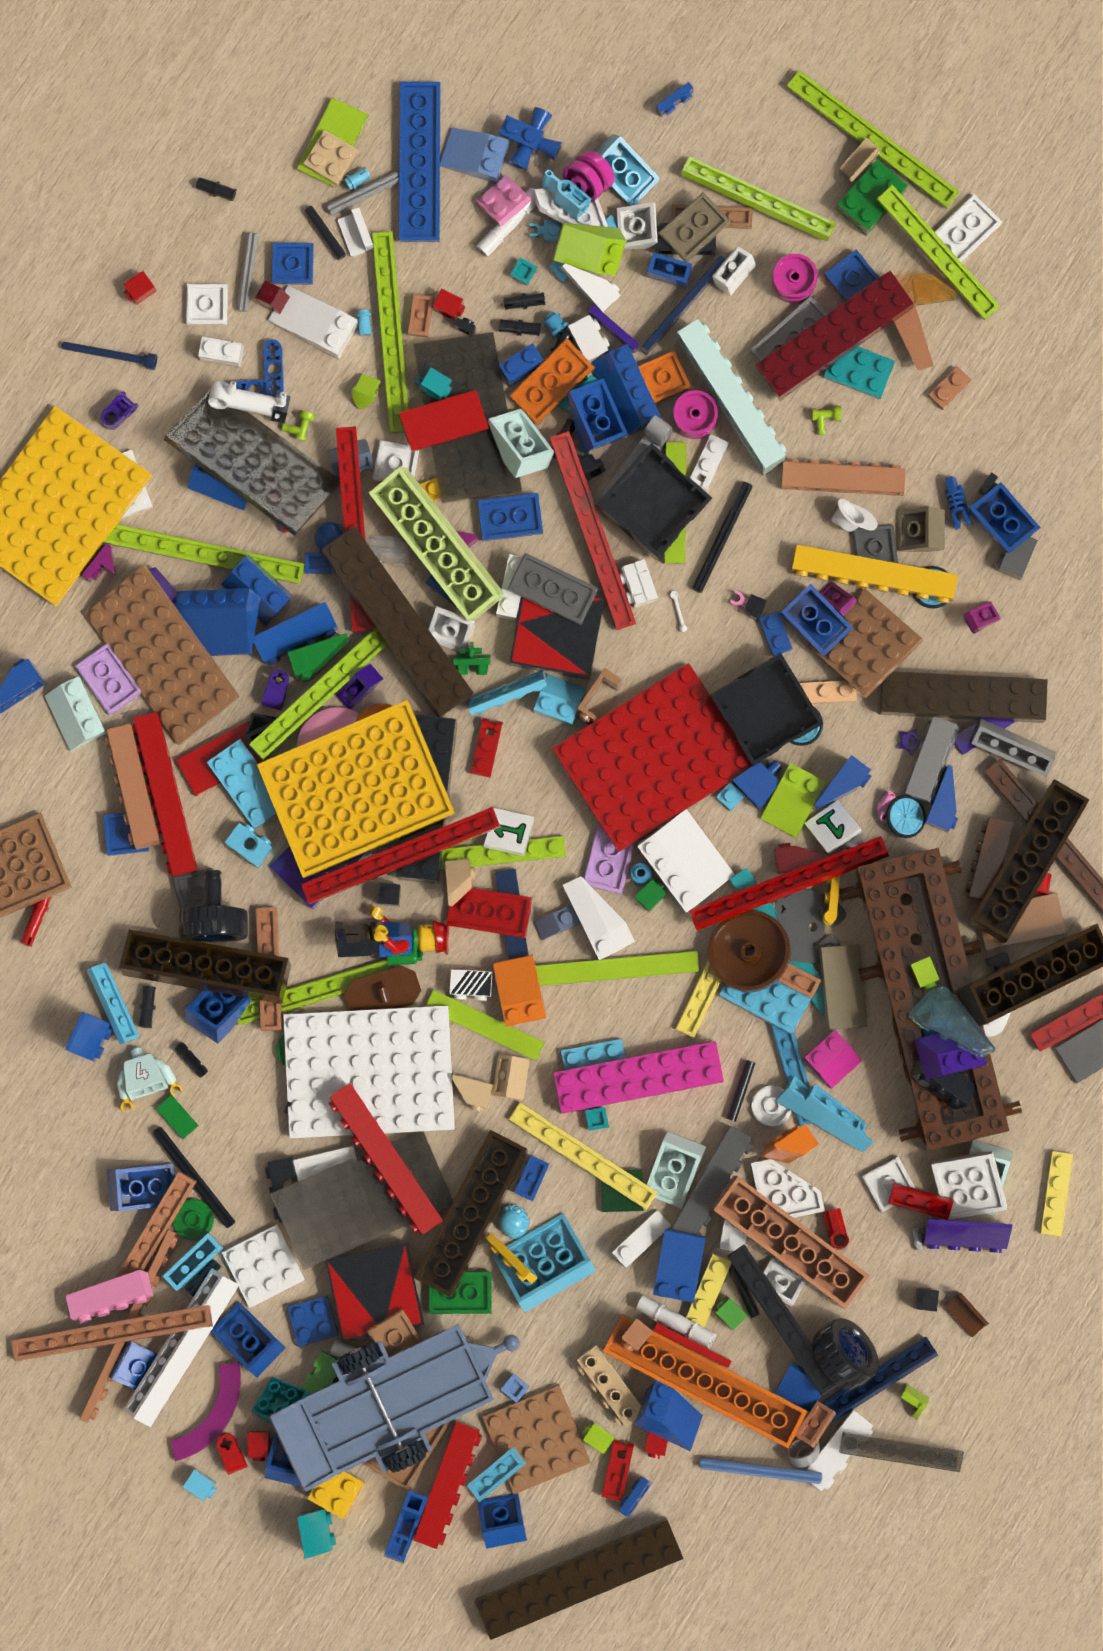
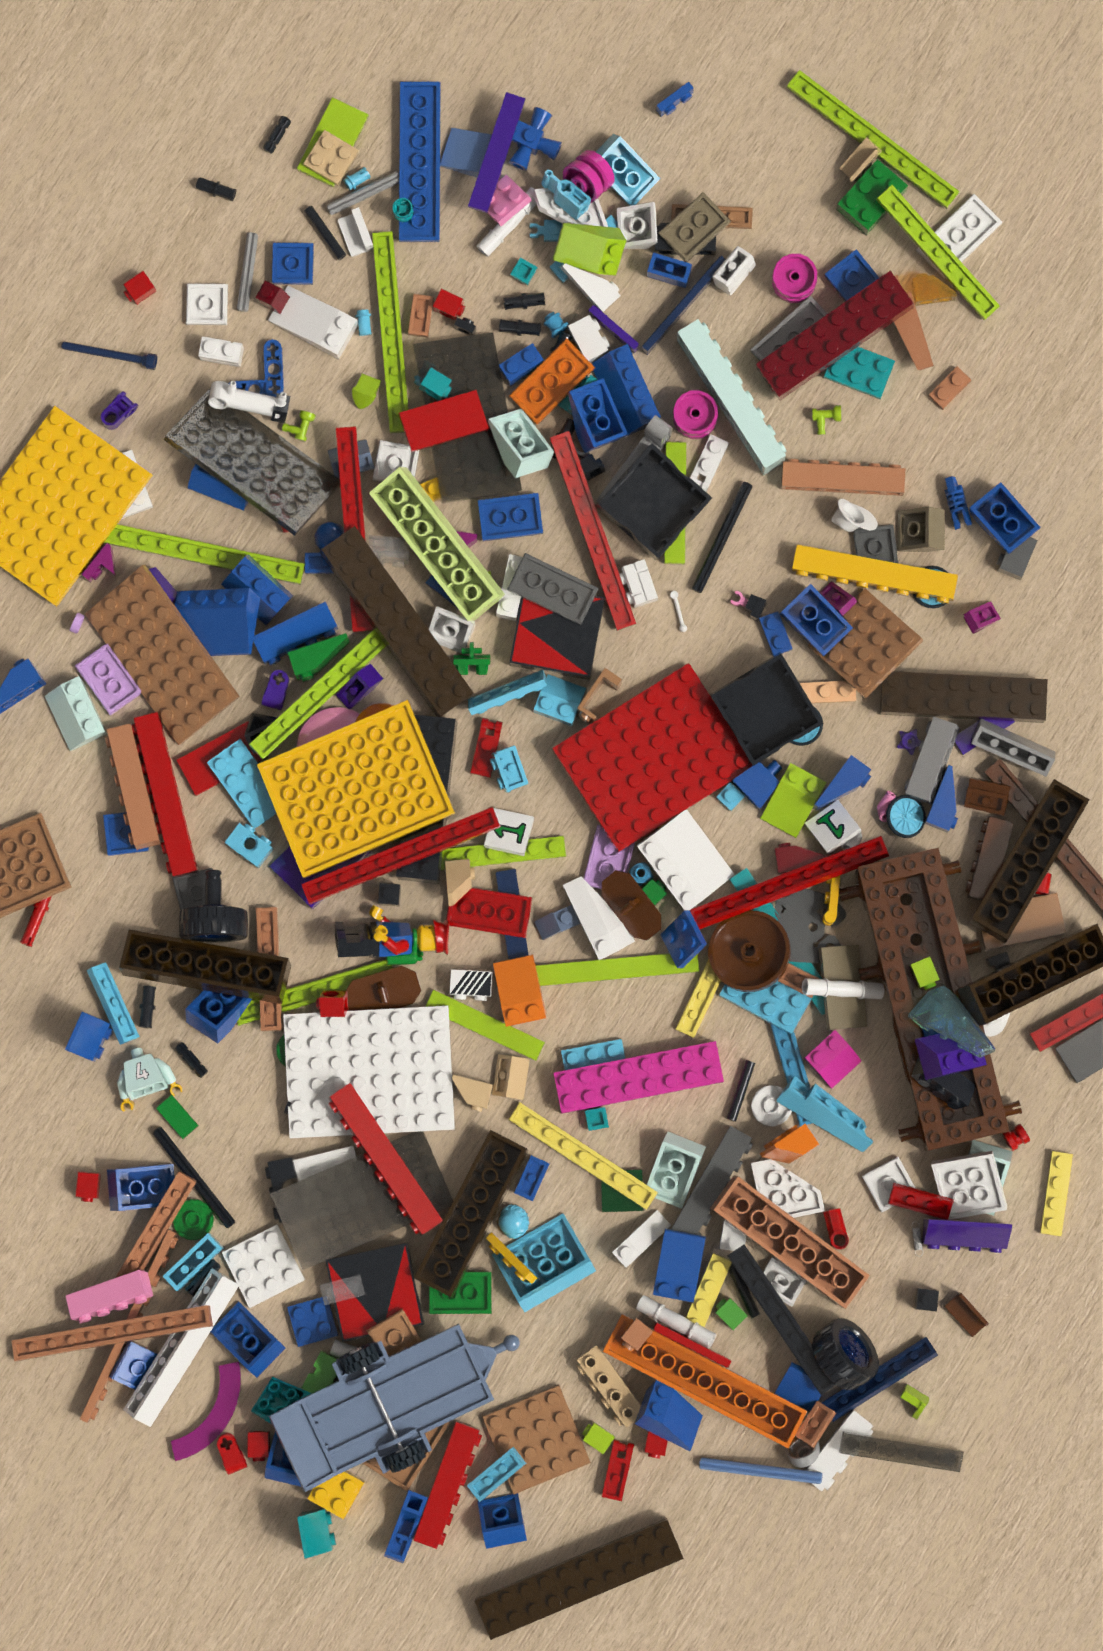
(75, 627): none -> lavender tile
(88, 1186): none -> red brick
(200, 1485): medium azure brick -> none
(276, 134): none -> black axle
(332, 1003): none -> red brick
(342, 1289): none -> clear plate
(402, 206): none -> teal wheel
(496, 152): none -> dark purple tile
(509, 769): none -> medium azure bracket
(515, 1388): medium blue plate -> none
(631, 905): none -> reddish brown shield
(639, 1489): blue plate -> none
(664, 377): orange plate -> none
(683, 939): none -> blue plate
(758, 198): lime plate -> none
(859, 989): none -> white piece
(987, 796): none -> reddish brown plate
(989, 484): black plate -> none
(1011, 1137): none -> red wheel

